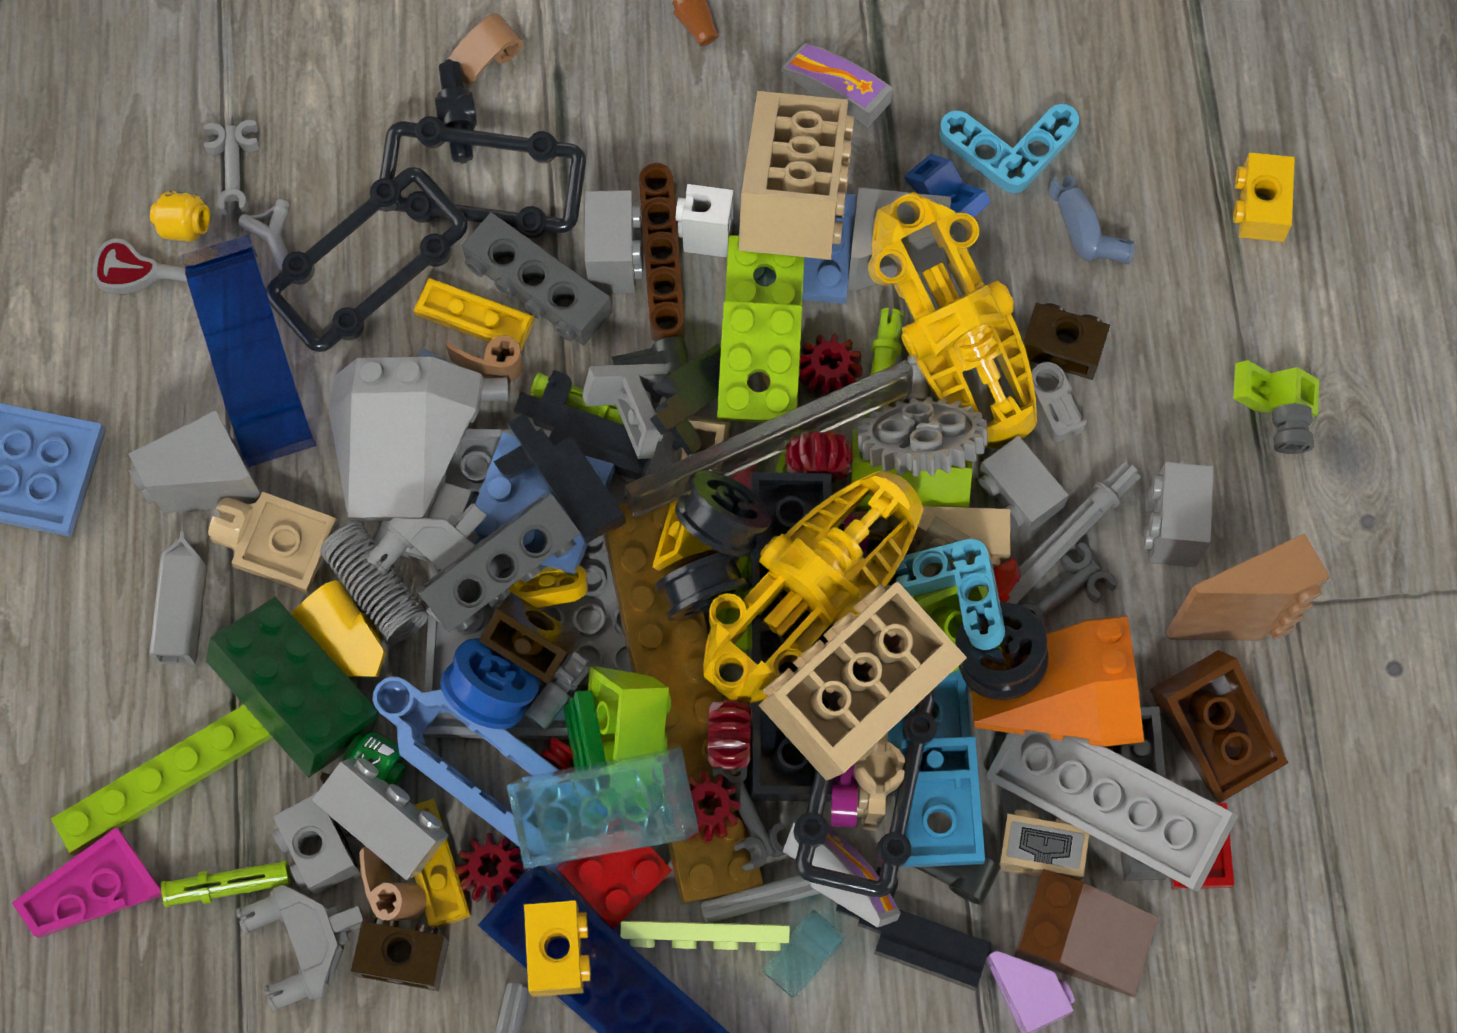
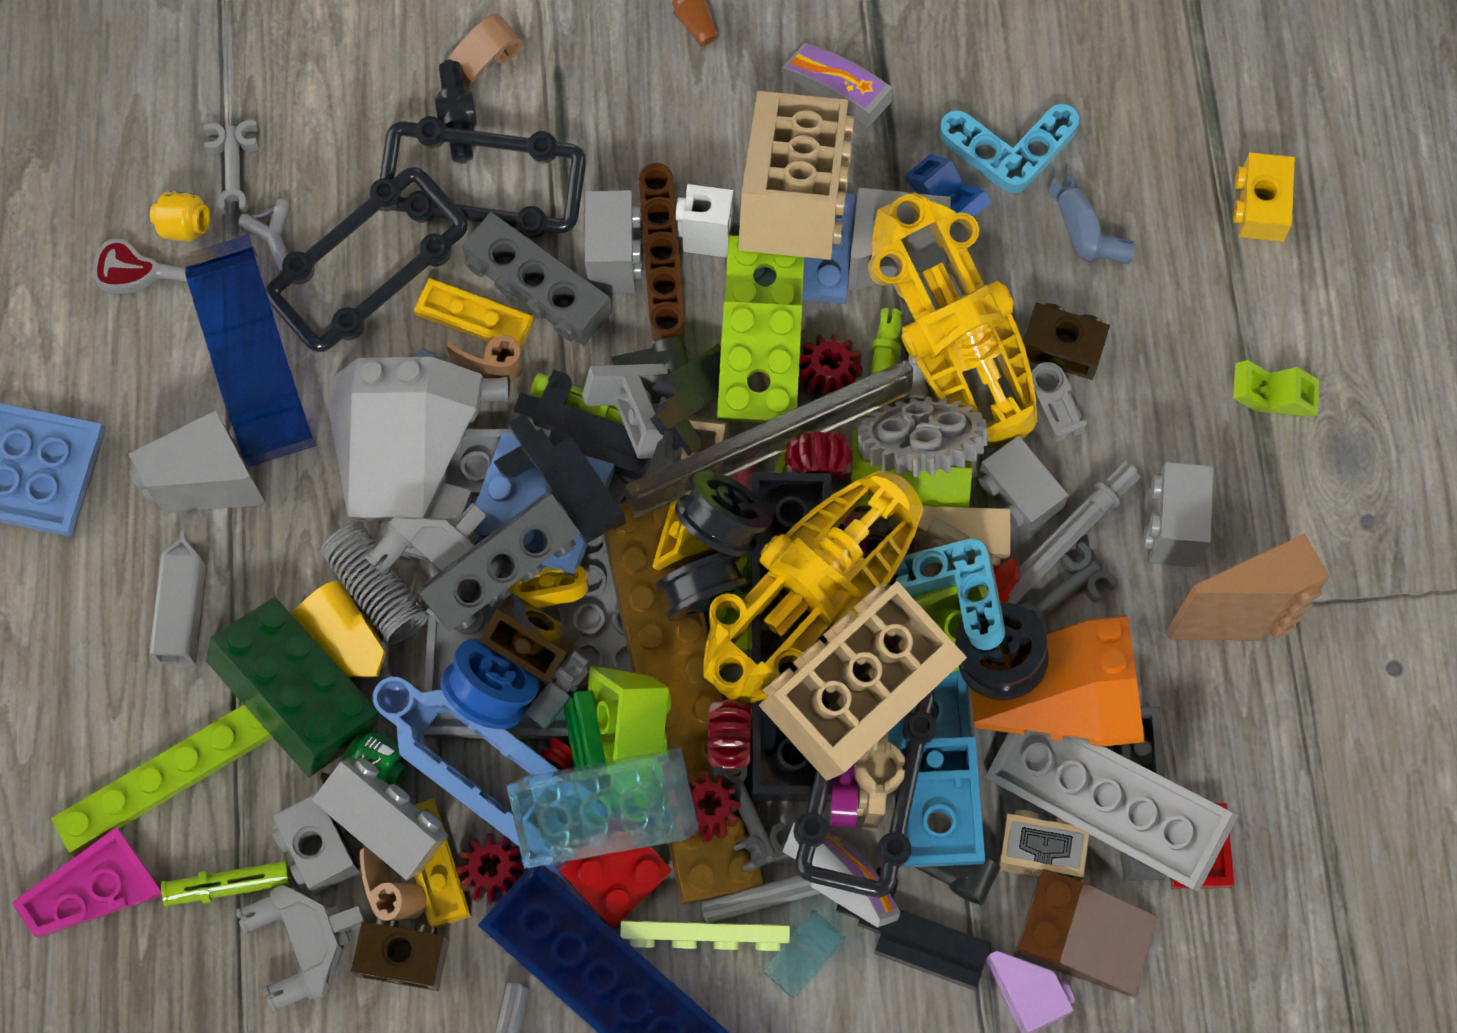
(273, 538): tan plate -> none
(544, 924): yellow brick -> none
(1219, 724): reddish brown slope -> none
(1293, 429): dark grey wheel -> none

